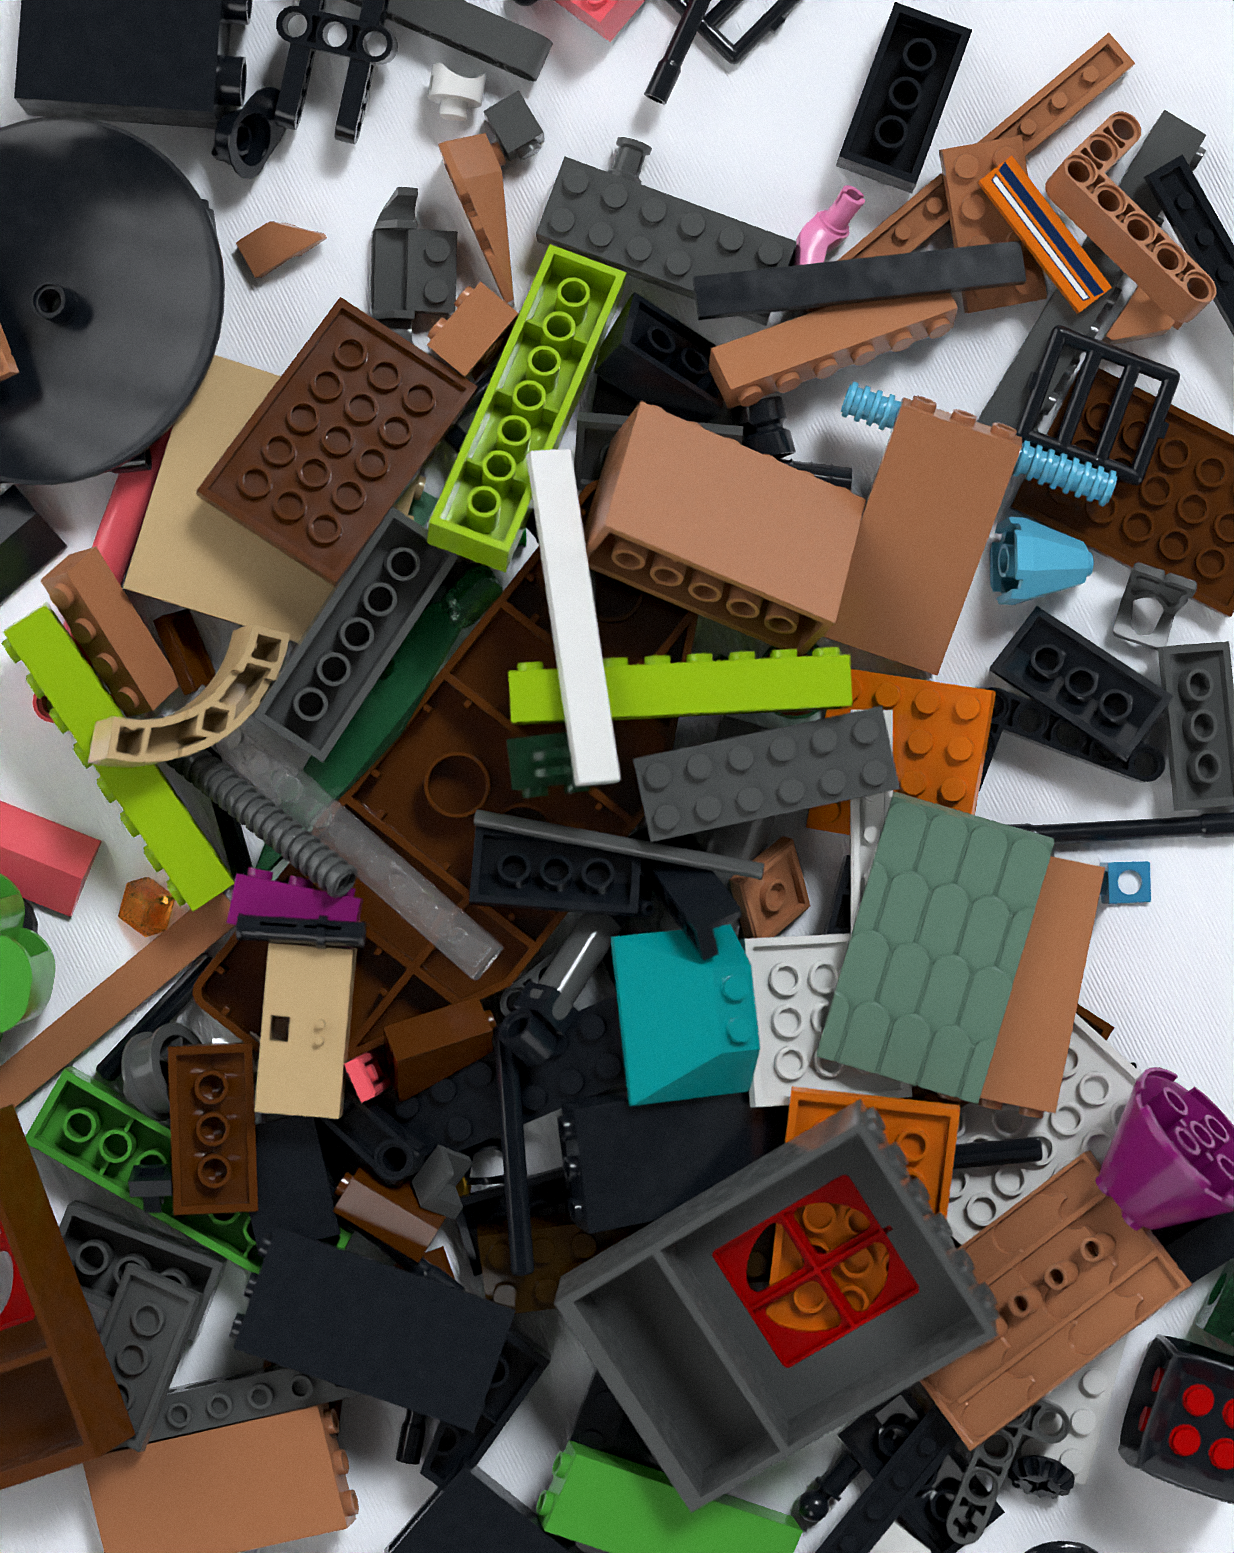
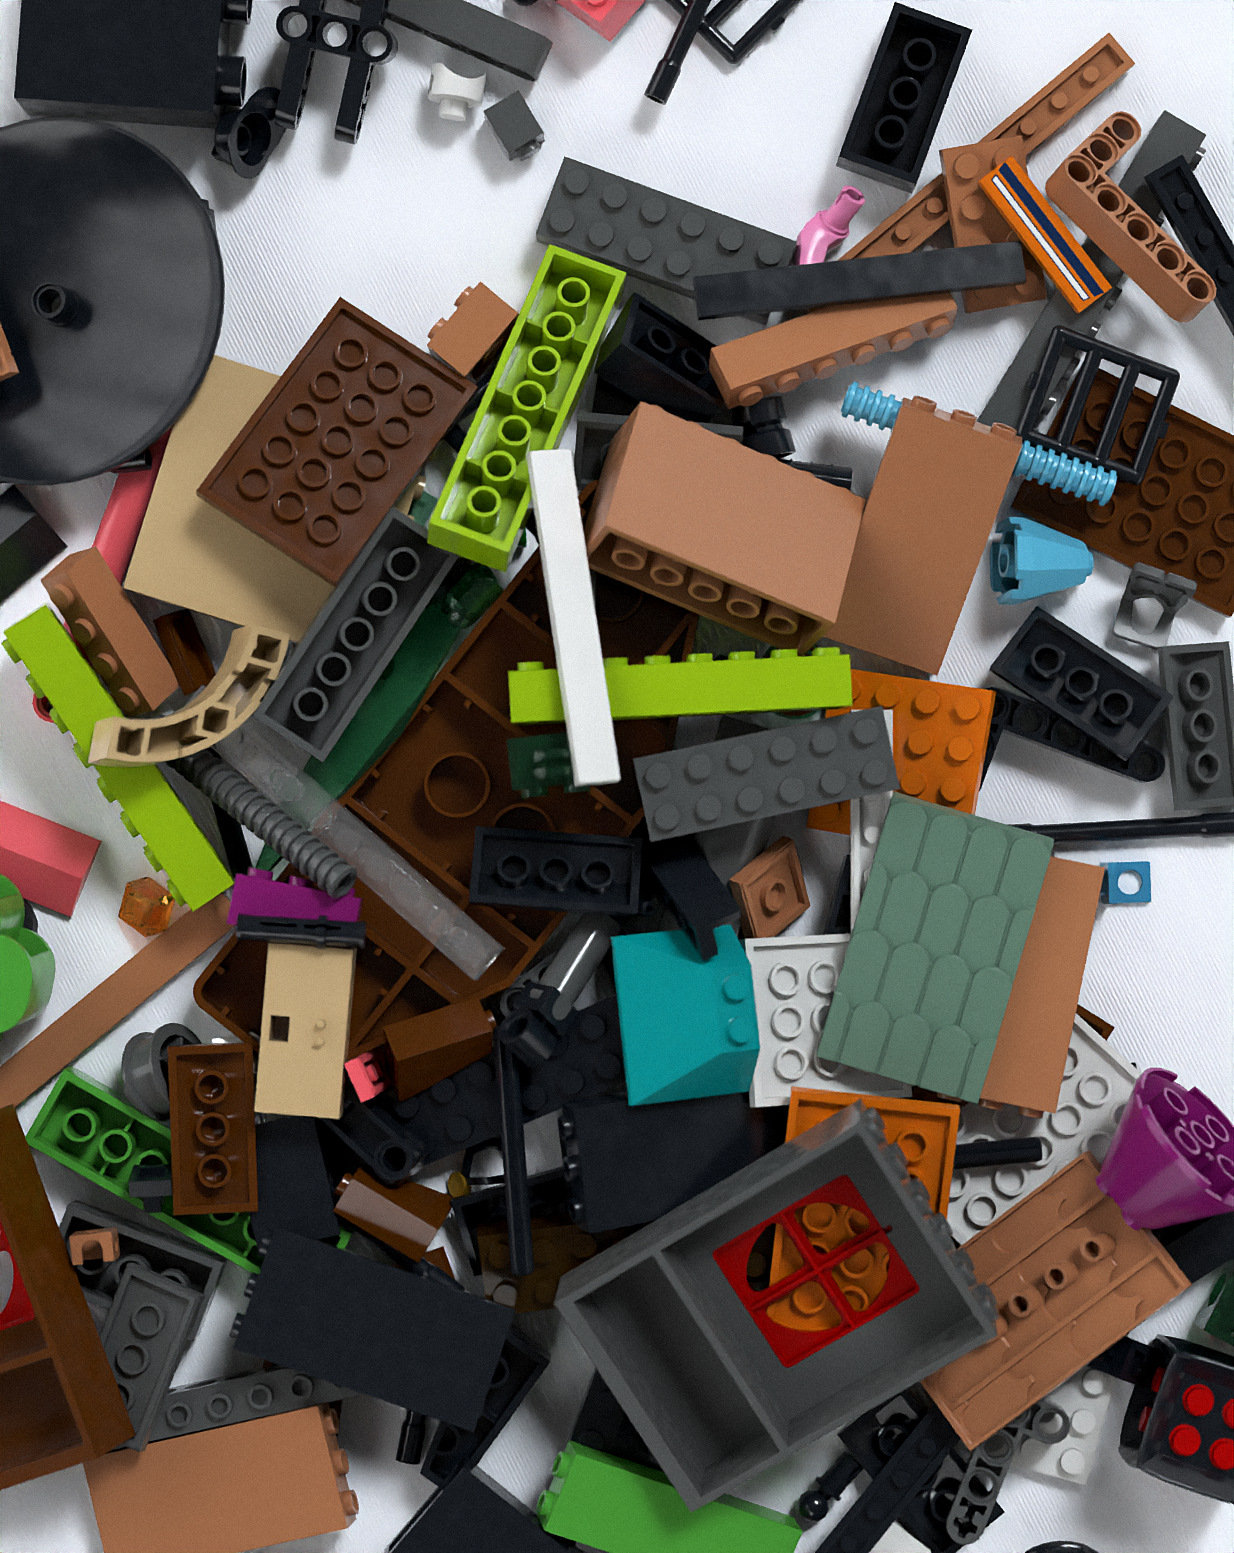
(94, 1245): none -> nougat piece
(158, 1015): black axle -> none
(276, 244): nougat slope -> none
(410, 266): dark grey plate -> none
(438, 1180): dark grey panel -> none
(479, 184): nougat wedge -> none
(619, 844): dark grey piece -> none
(630, 158): dark grey bush -> none
(1041, 1476): black gear -> none
(1127, 1361): none -> black slope
(1139, 320): nougat slope -> none

